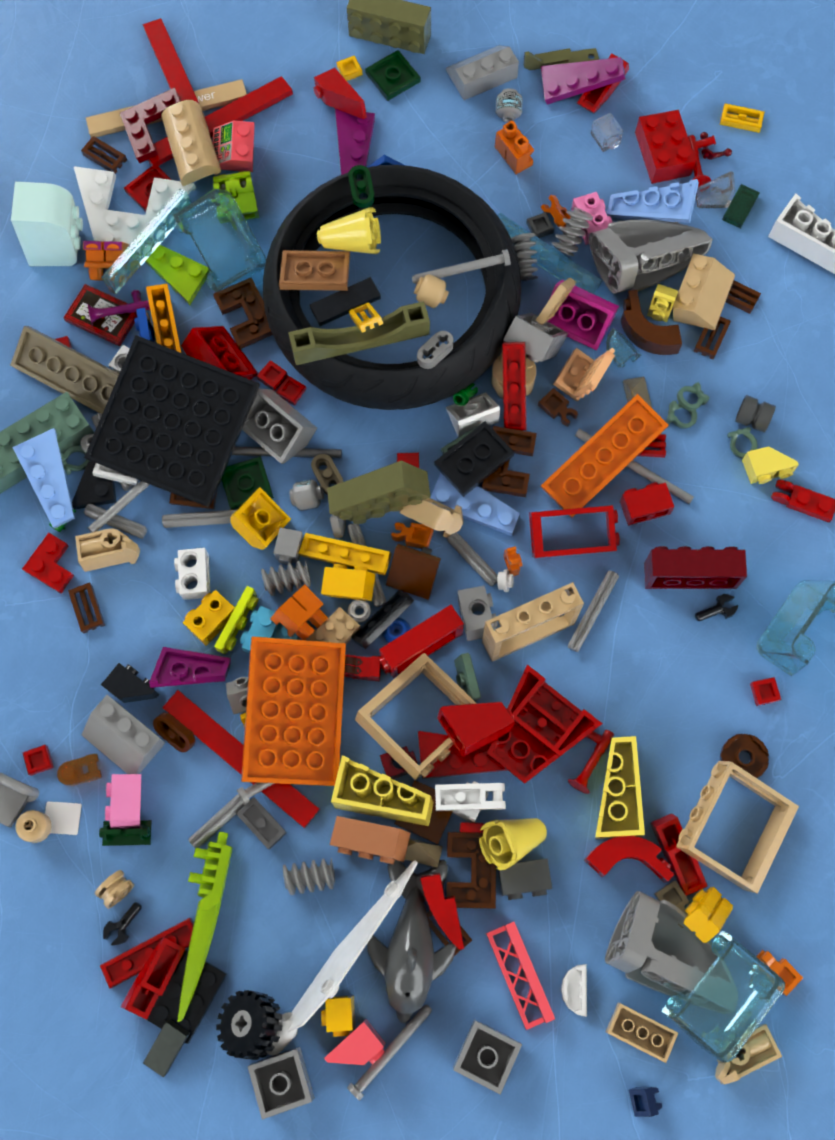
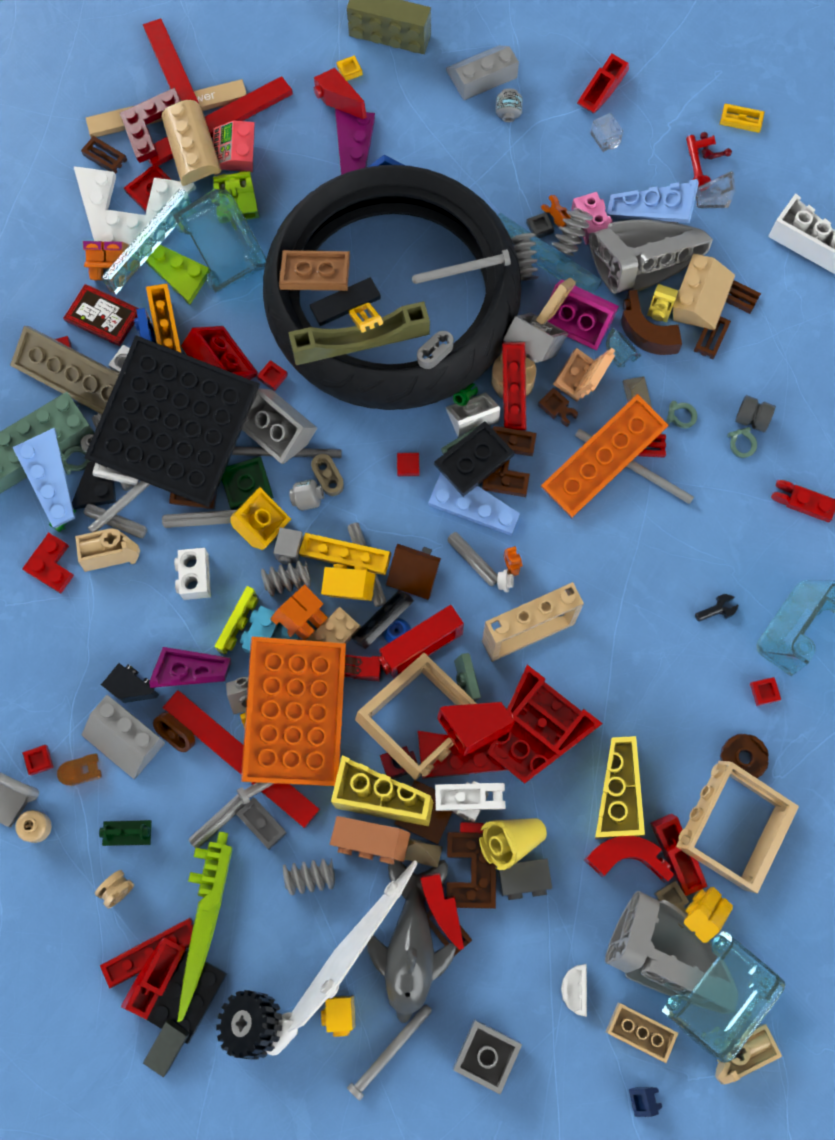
(46, 224): light aqua brick -> none
(64, 817): white sticker -> none
(92, 625): reddish brown tile -> none
(96, 313): magenta piece -> none
(121, 925): black bar -> none
(125, 801): bright pink brick -> none
(209, 617): yellow brick -> none
(248, 297): reddish brown plate -> none
(281, 1083): light grey brick -> none
(291, 390): red tile -> none
(338, 526): light grey tile -> none
(352, 233): light yellow cone -> none
(358, 1047): coral slope -> none
(359, 604): white plate -> none
(361, 188): dark green plate -> none
(379, 492): olive piece -> none
(392, 75): dark green tile -> none
(415, 536): orange plate -> none
(431, 290): tan head -> none
(436, 516): tan piece -> none
(475, 600): light grey brick -> none
(514, 147): orange hips -> none
(529, 972): coral fence -> none
(536, 531): red window -> none
(563, 56): olive piece -> none
(575, 78): magenta wing -> none
(593, 611): light grey axle -> none
(603, 741): red piece -> none
(646, 503): red brick -> none
(665, 146): red brick -> none
(695, 568): dark red brick -> none
(696, 388): sand green piece -> none
(740, 206): clear green tile -> none
(766, 464): light yellow slope -> none
(783, 969): orange plate -> none

